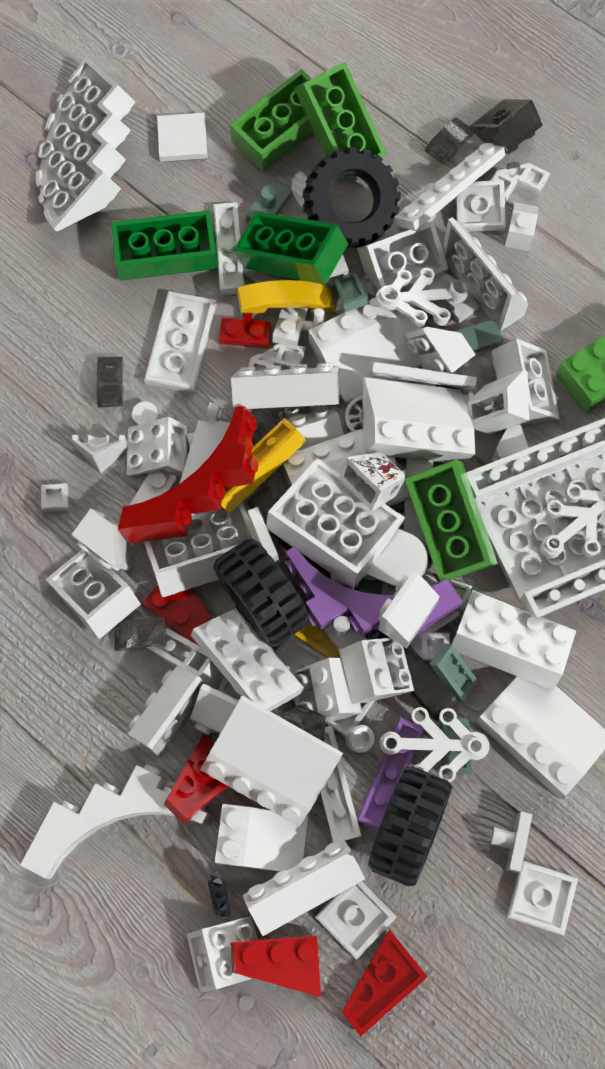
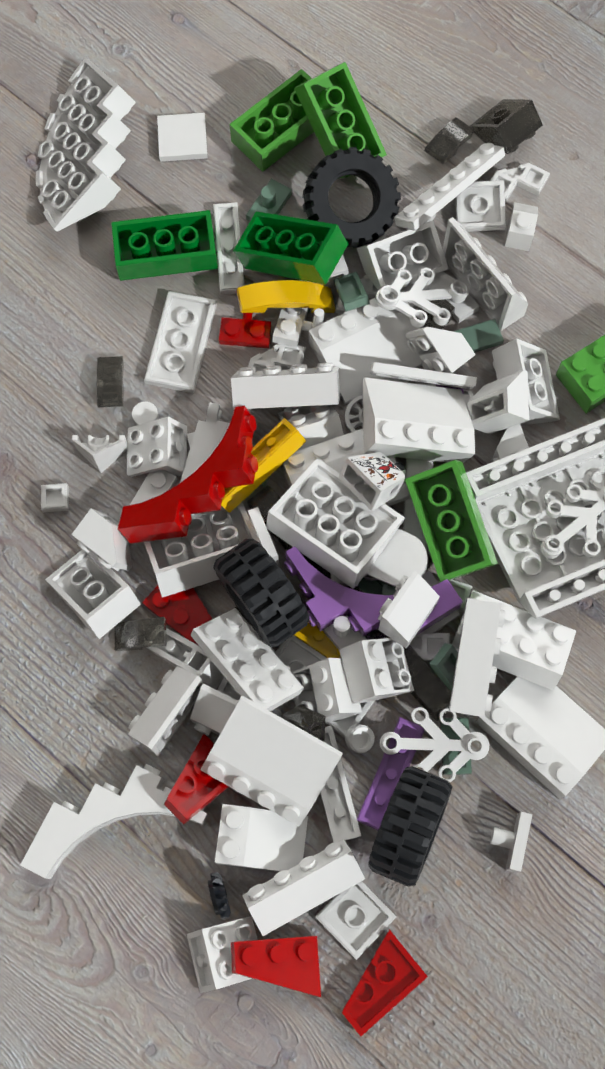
(475, 657): none -> white brick
(542, 898): white tile -> none

